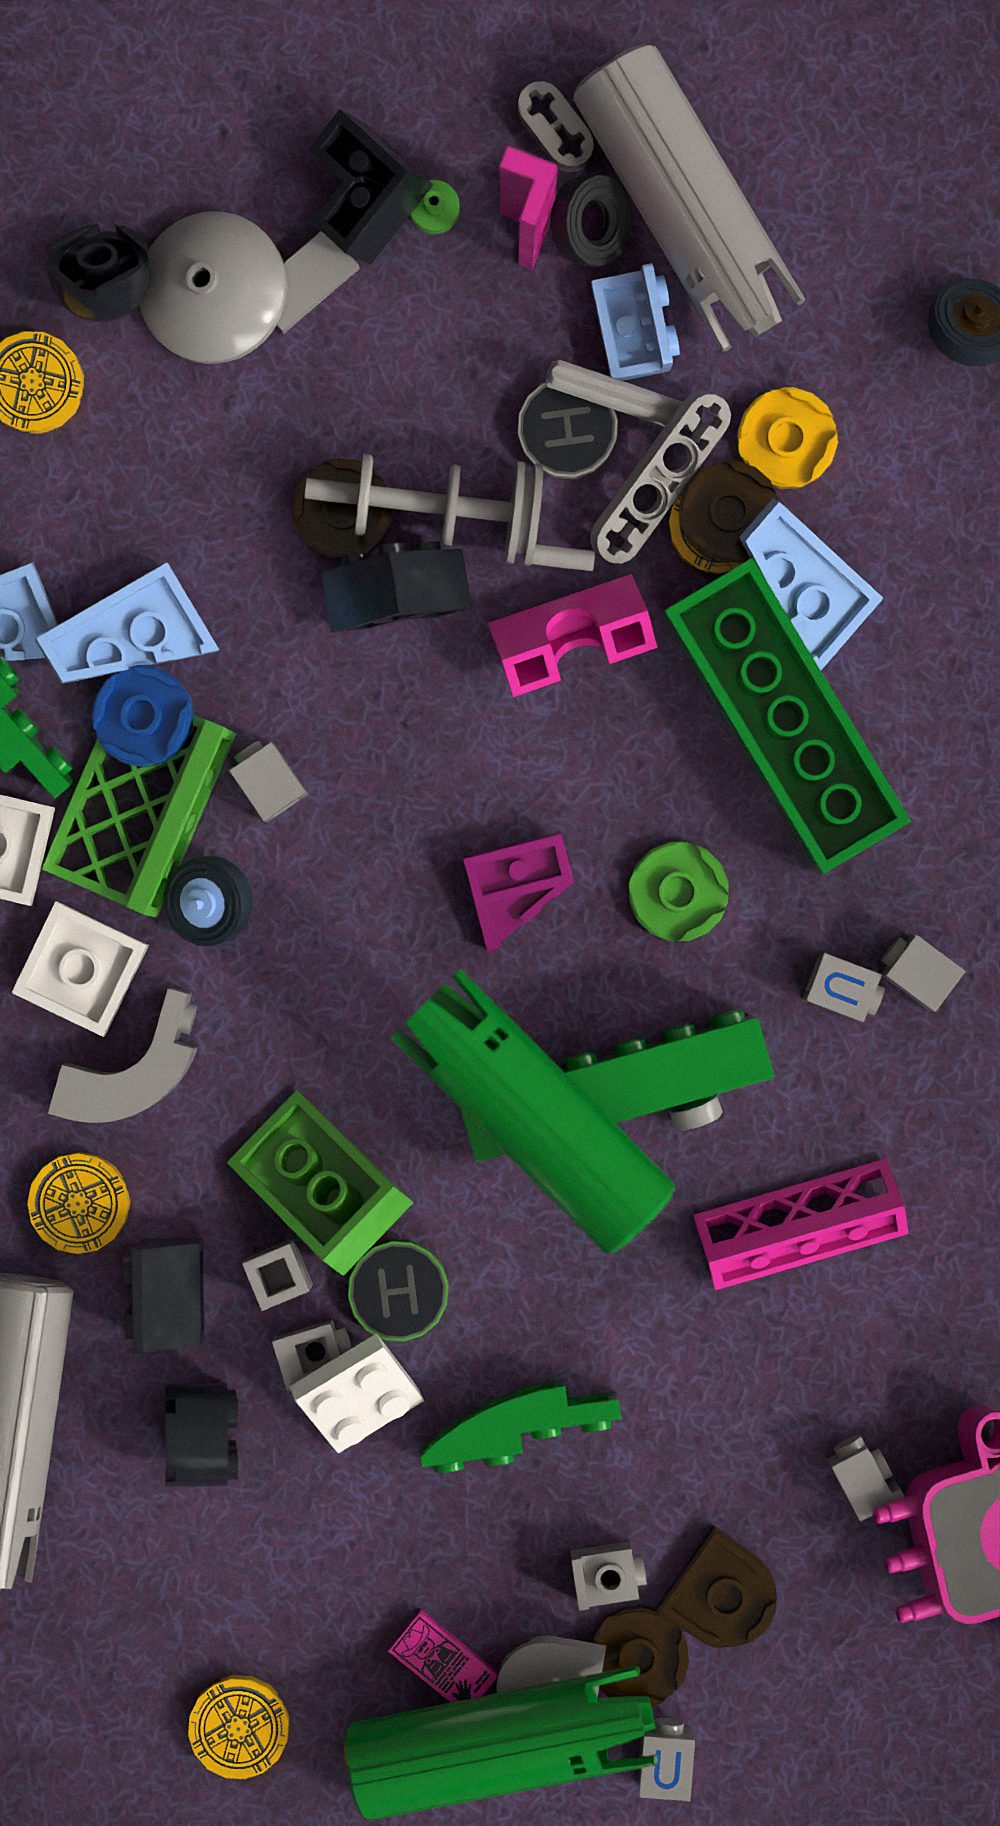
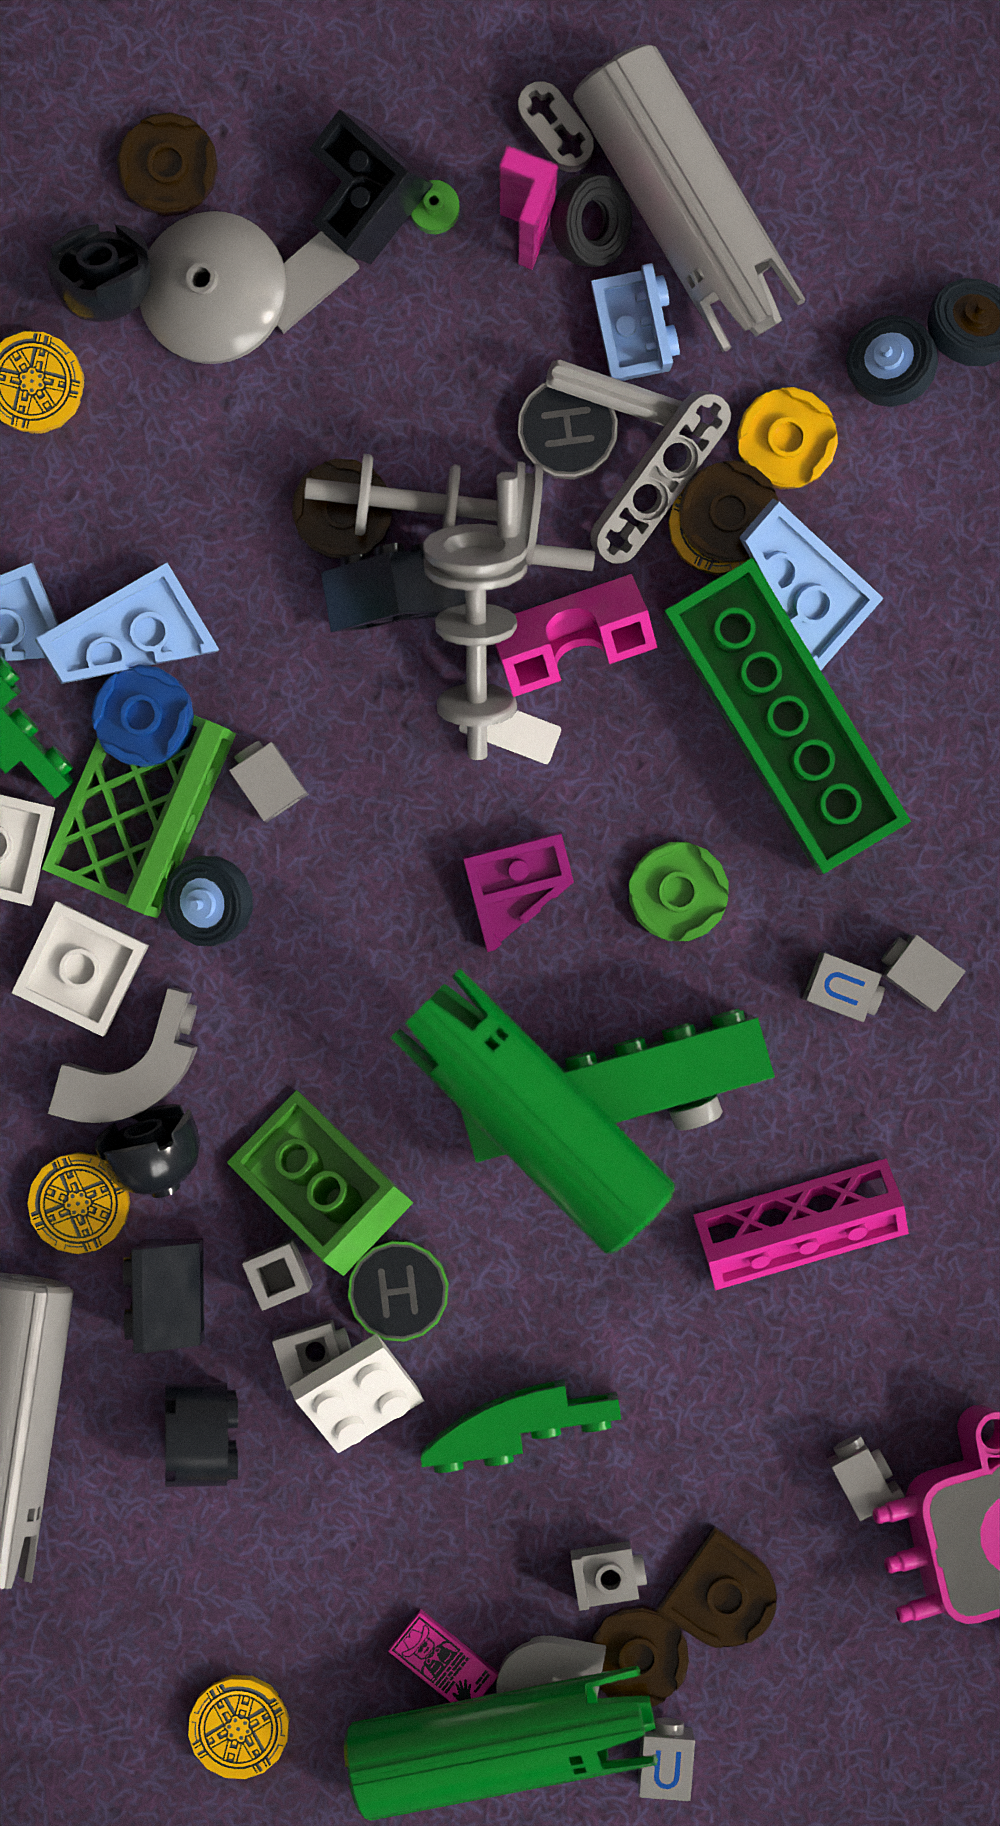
(152, 1153): none -> black cylinder
(168, 182): none -> dark brown tile
(475, 561): none -> light grey piece
(524, 736): none -> white sticker
(892, 360): none -> black wheel

